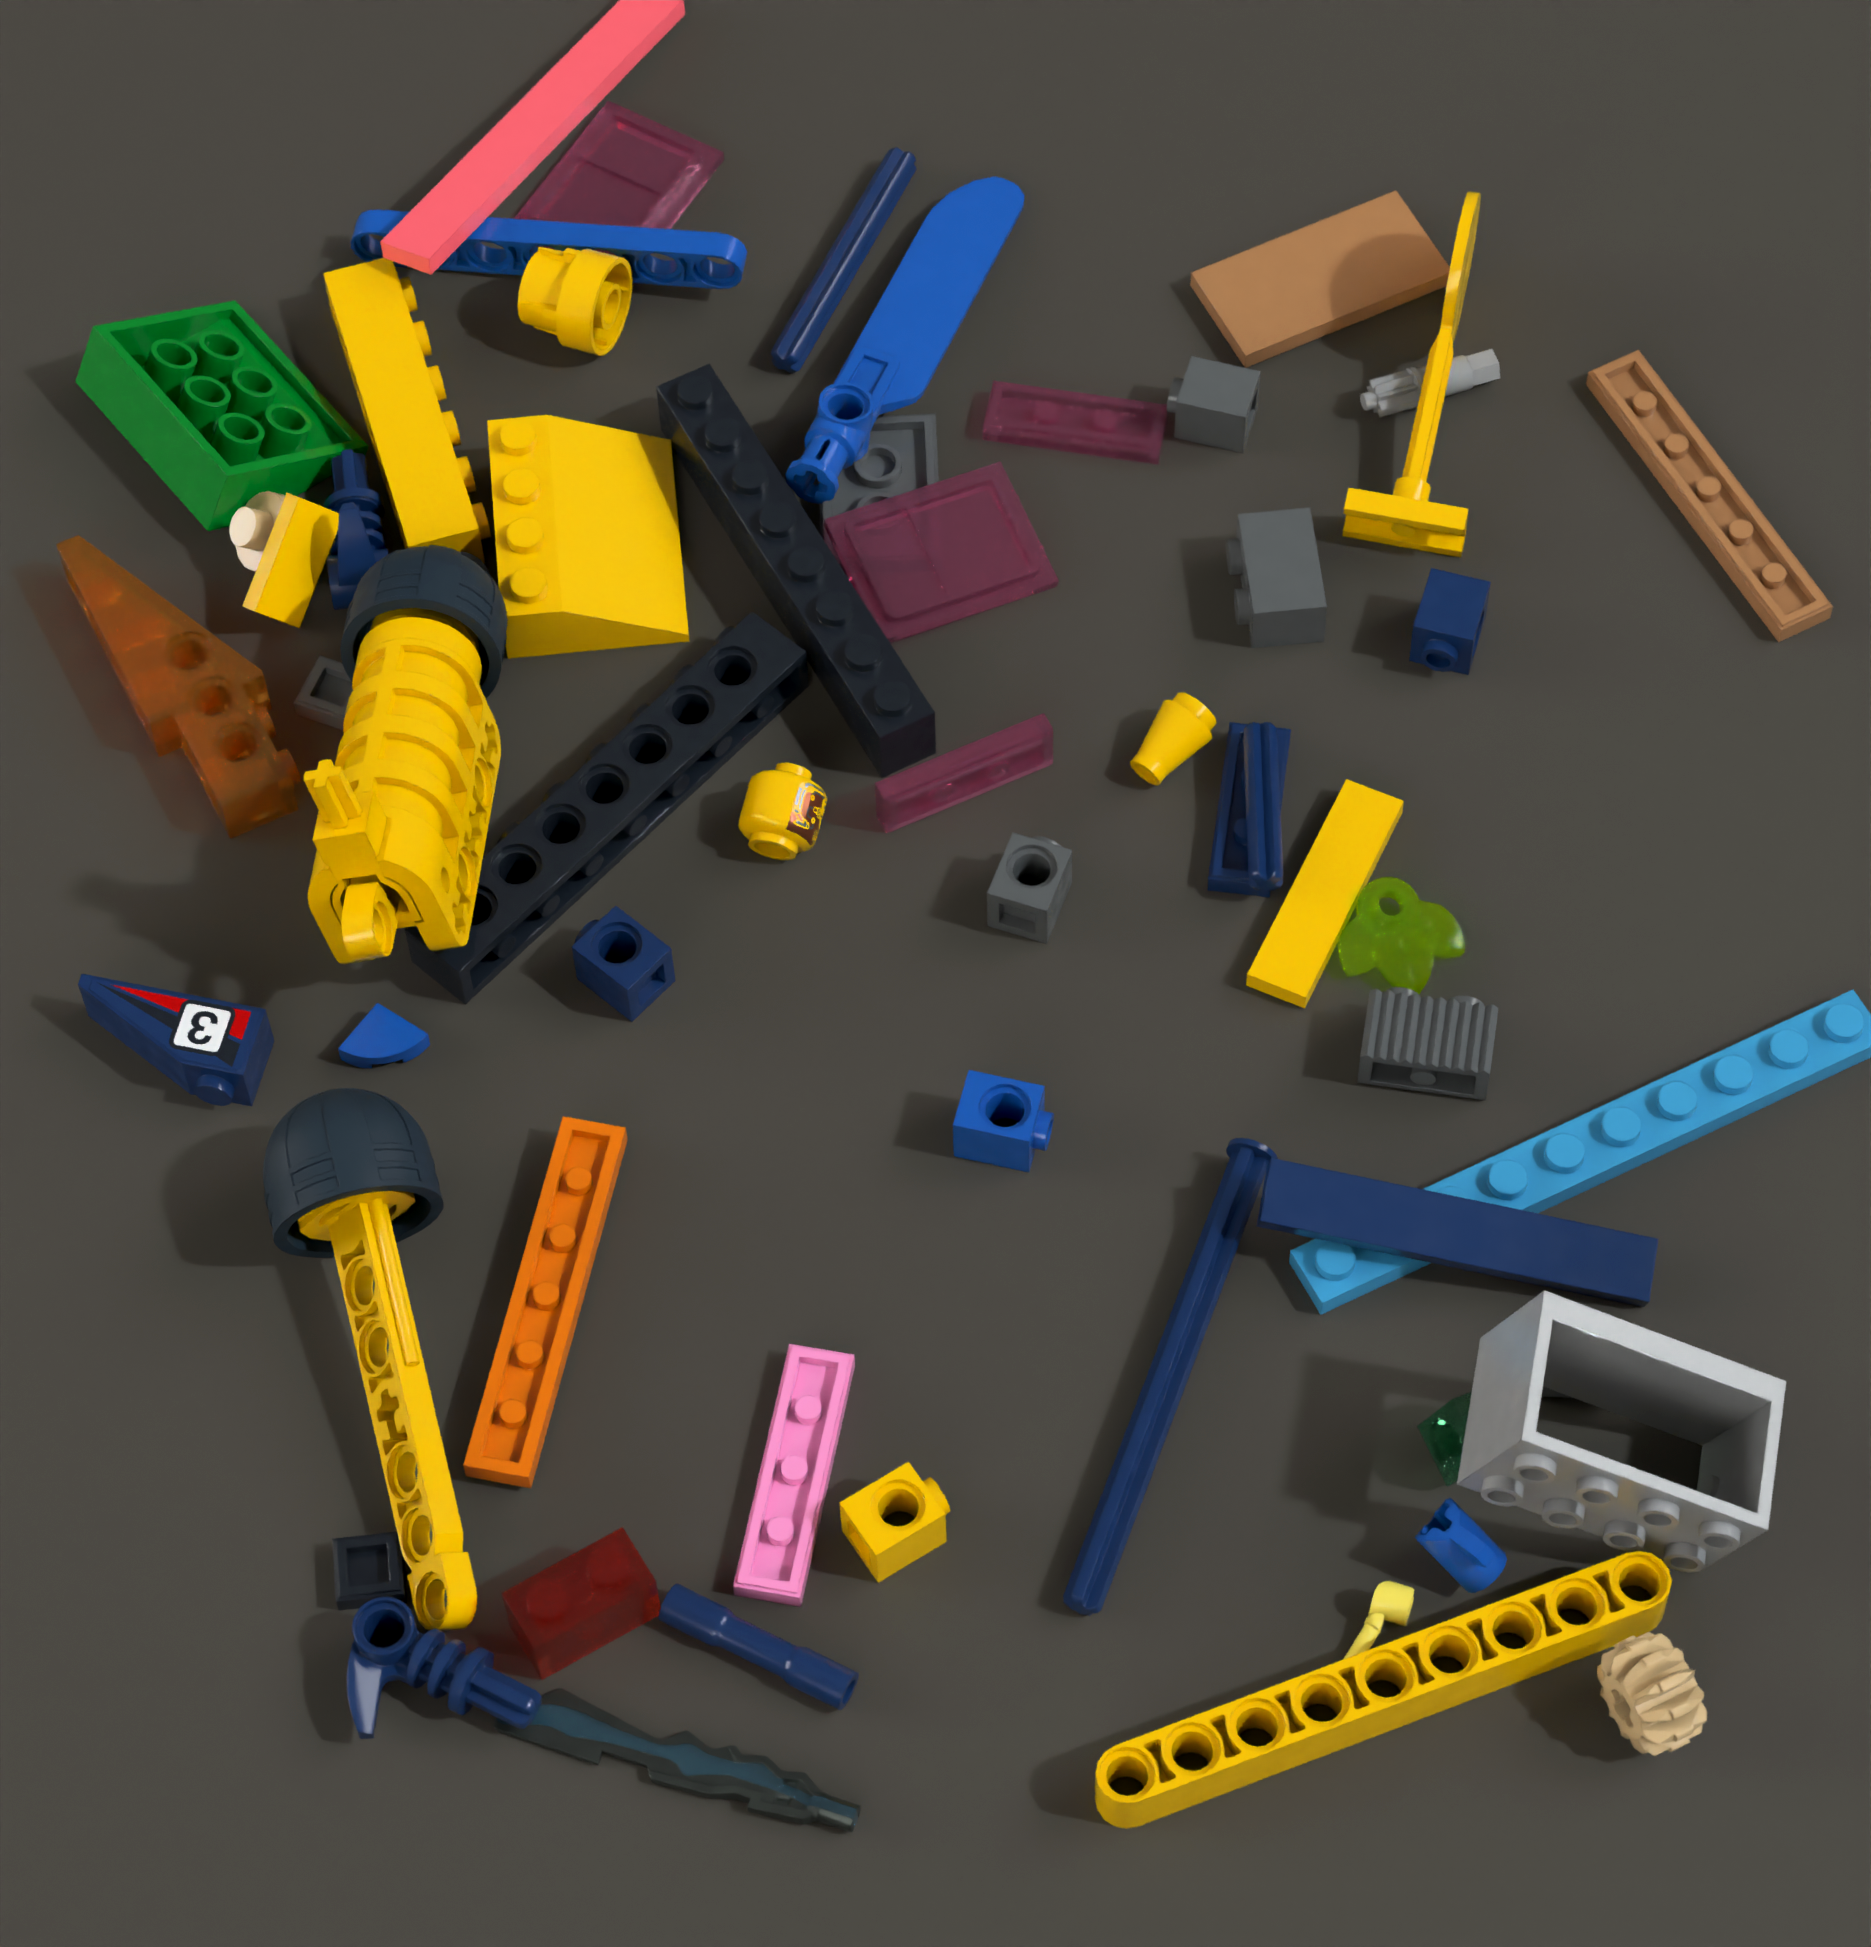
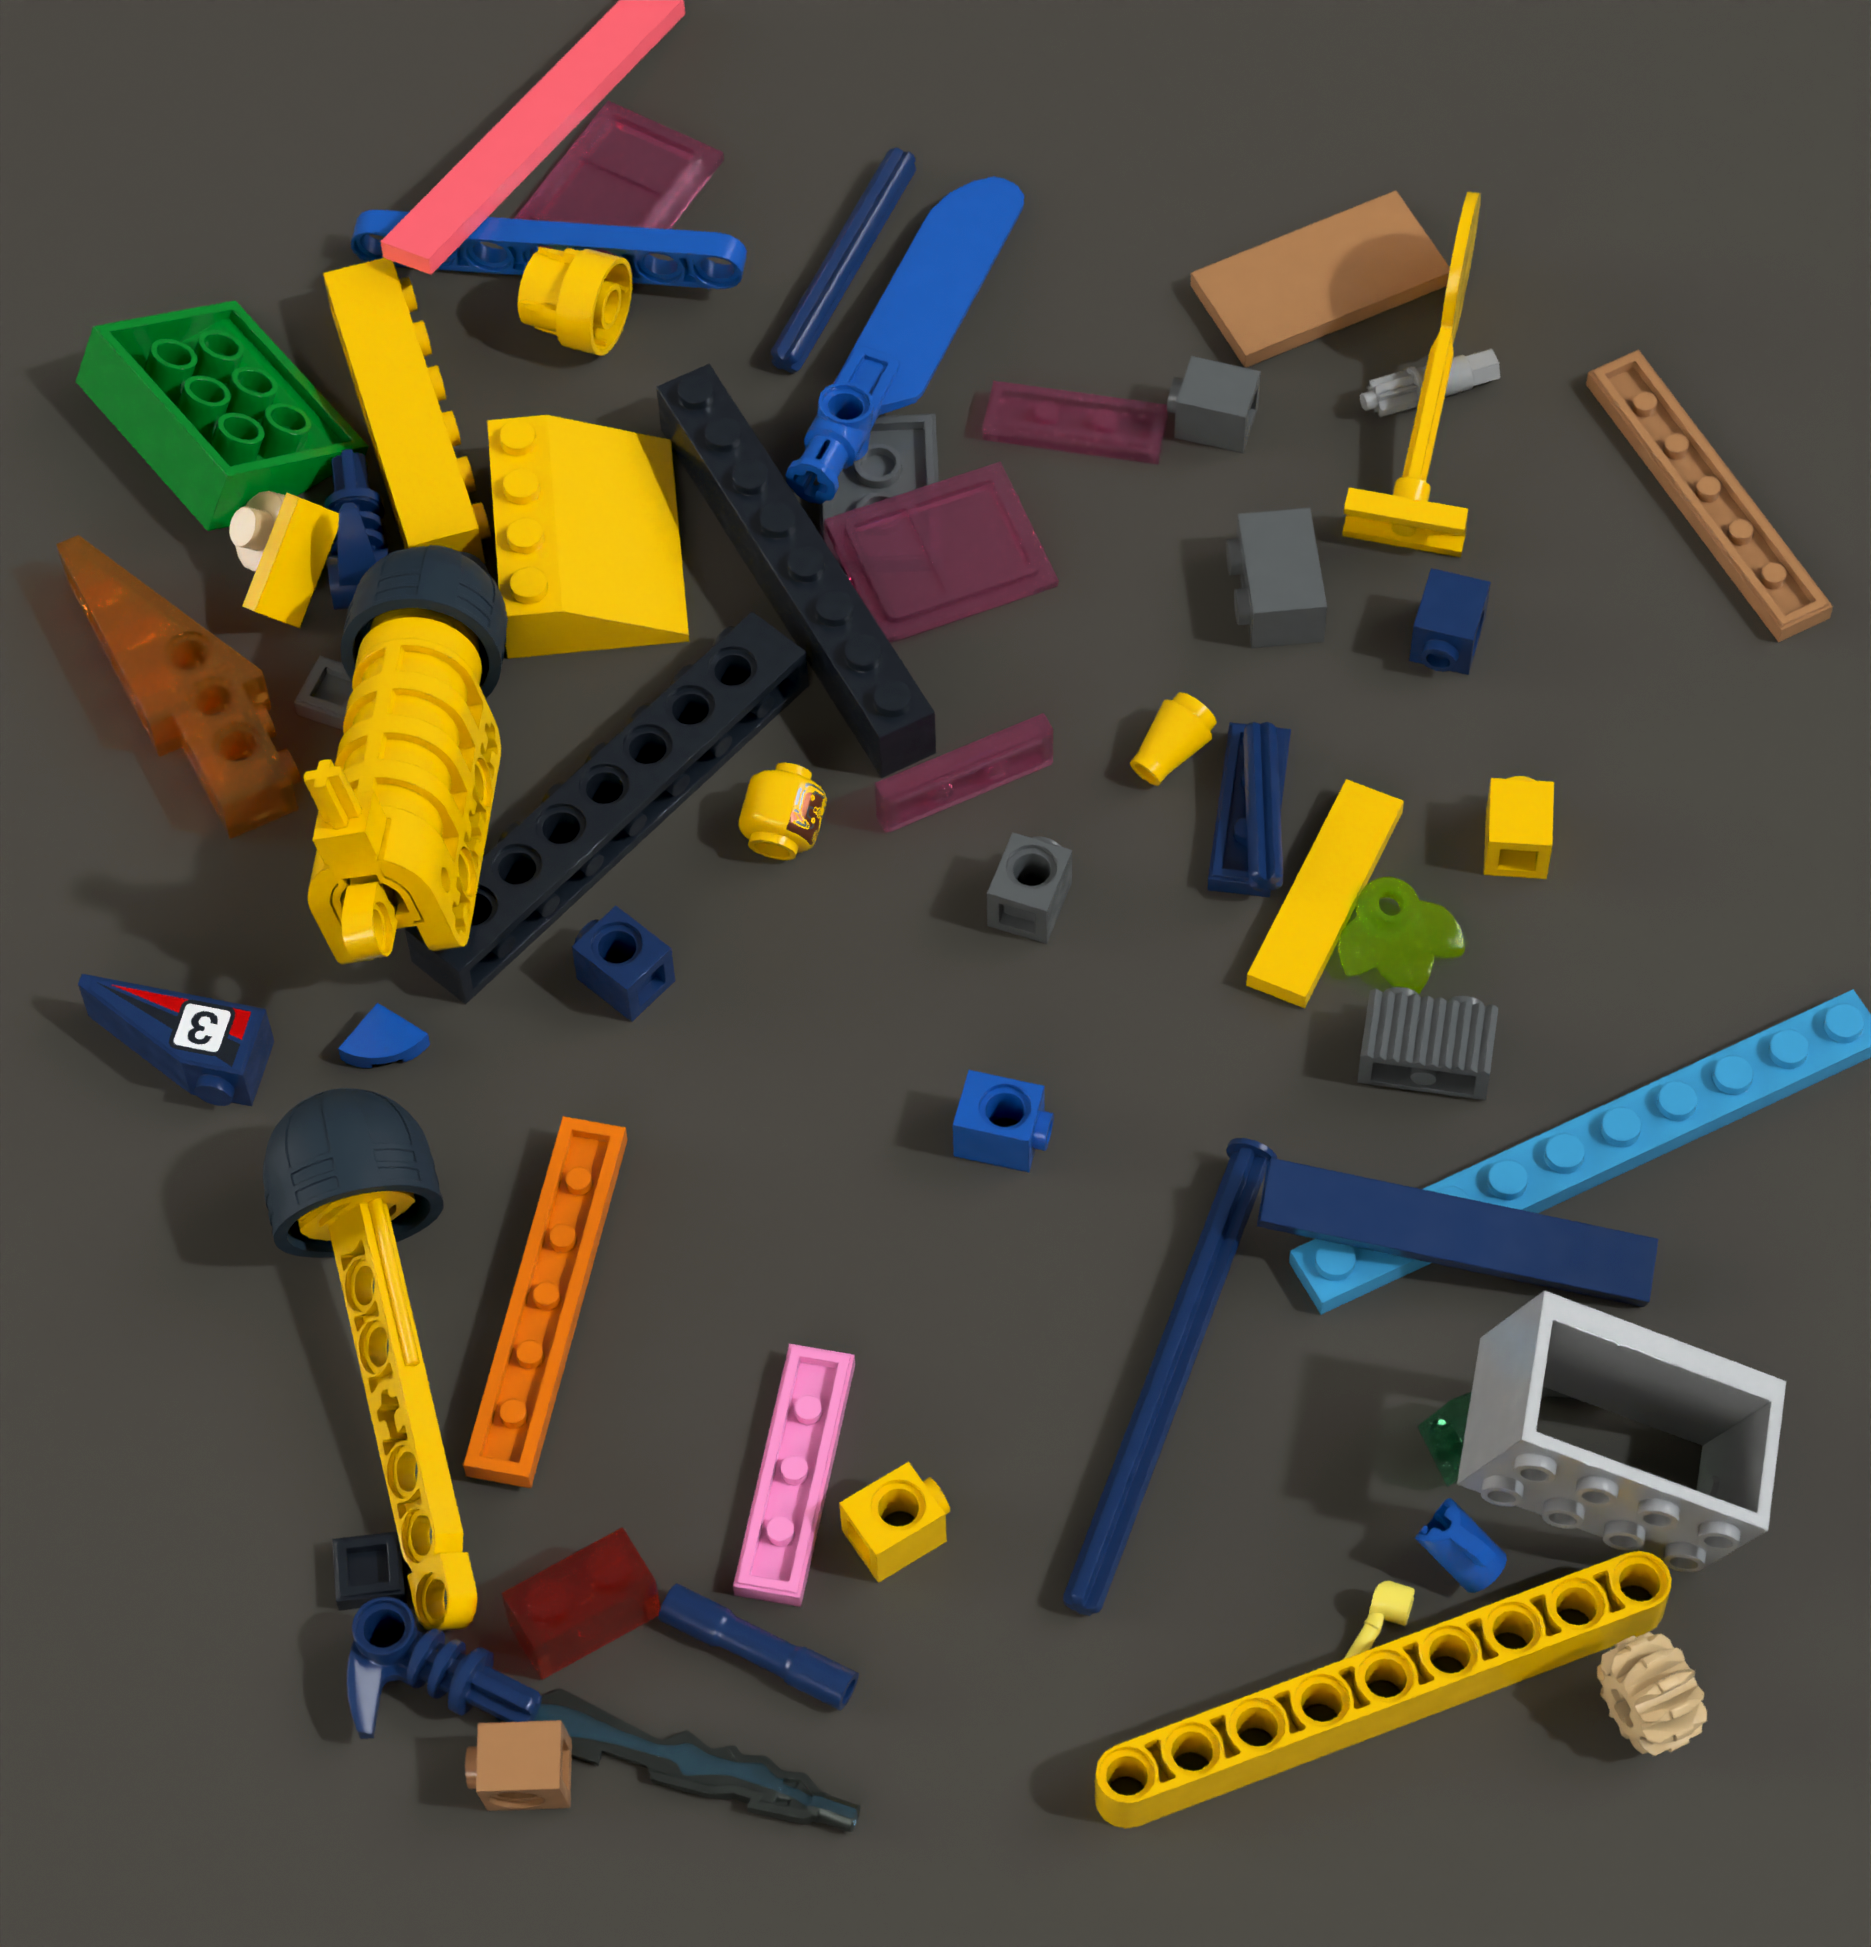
(521, 1765): none -> medium nougat brick
(1519, 827): none -> yellow brick

